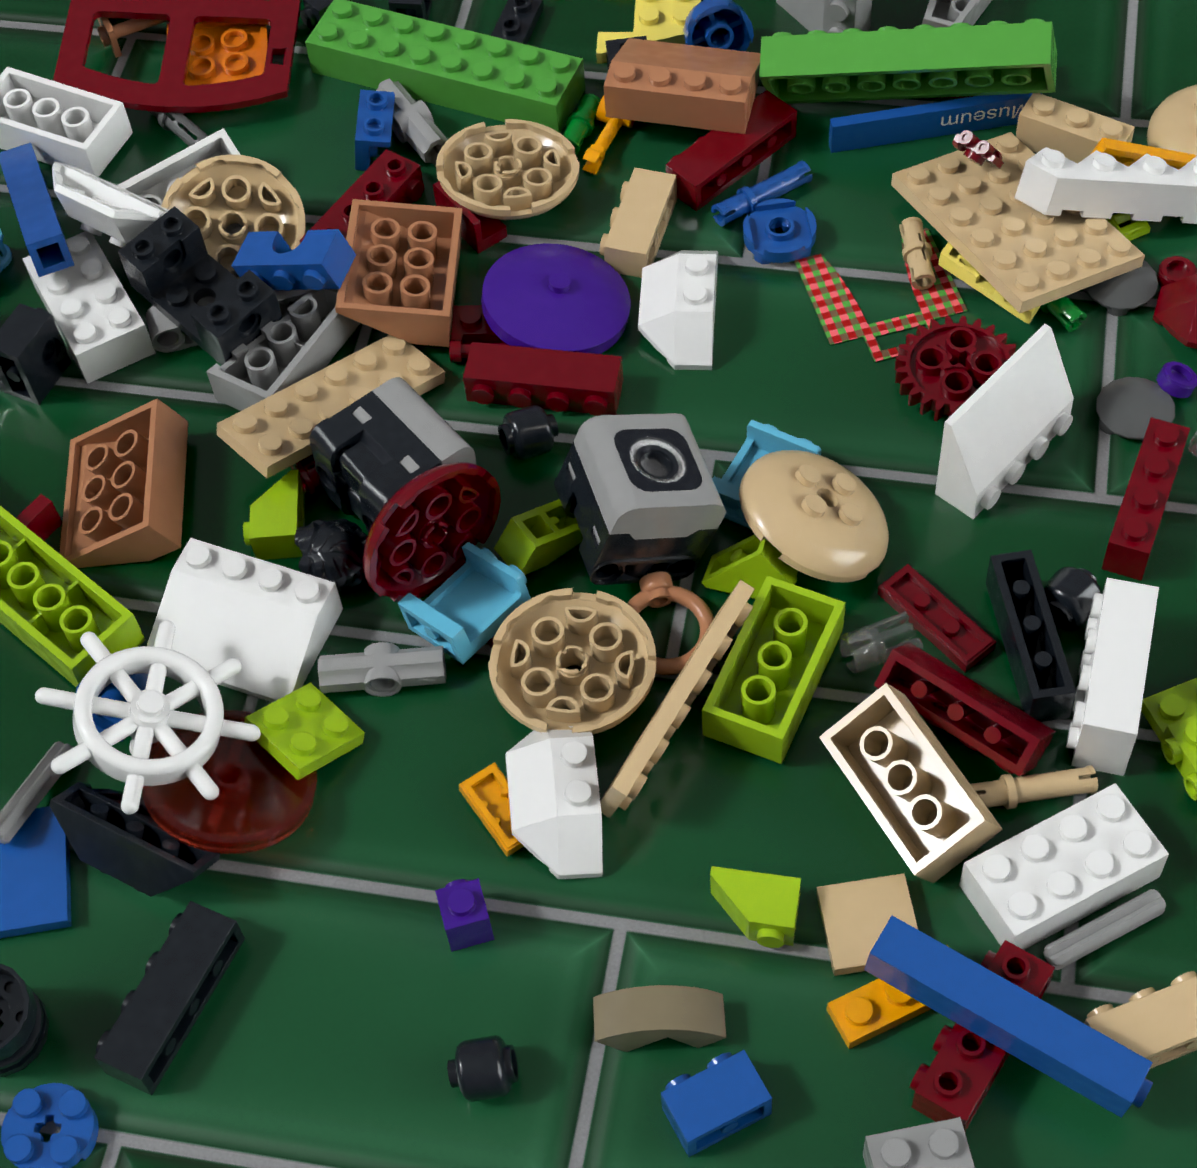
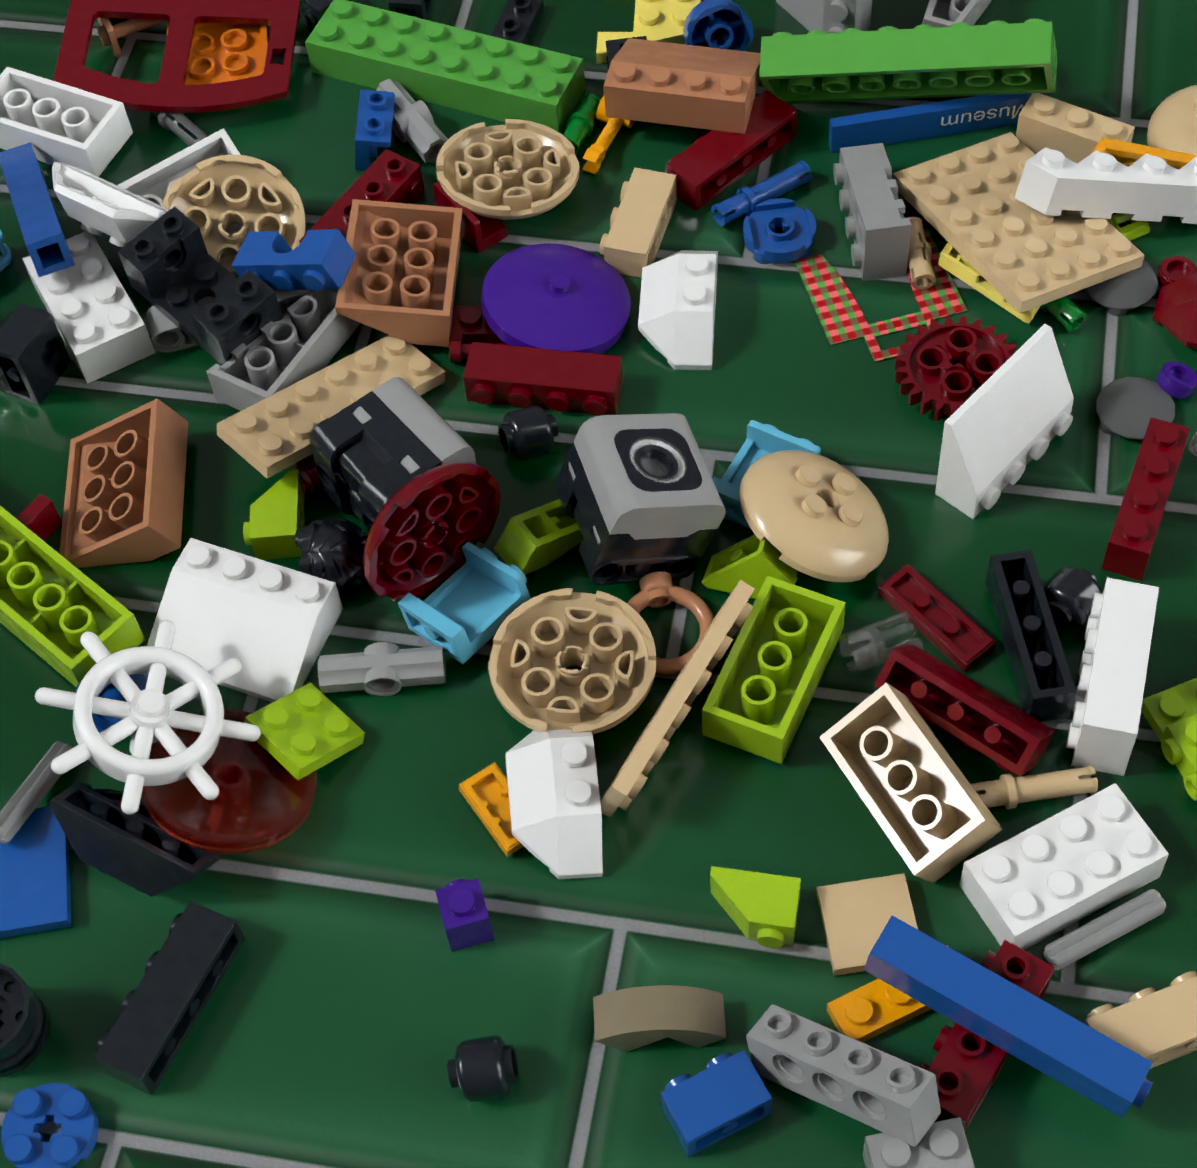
(844, 1074): none -> light grey brick
(873, 212): none -> light grey wedge
(977, 149): dark red piece -> none

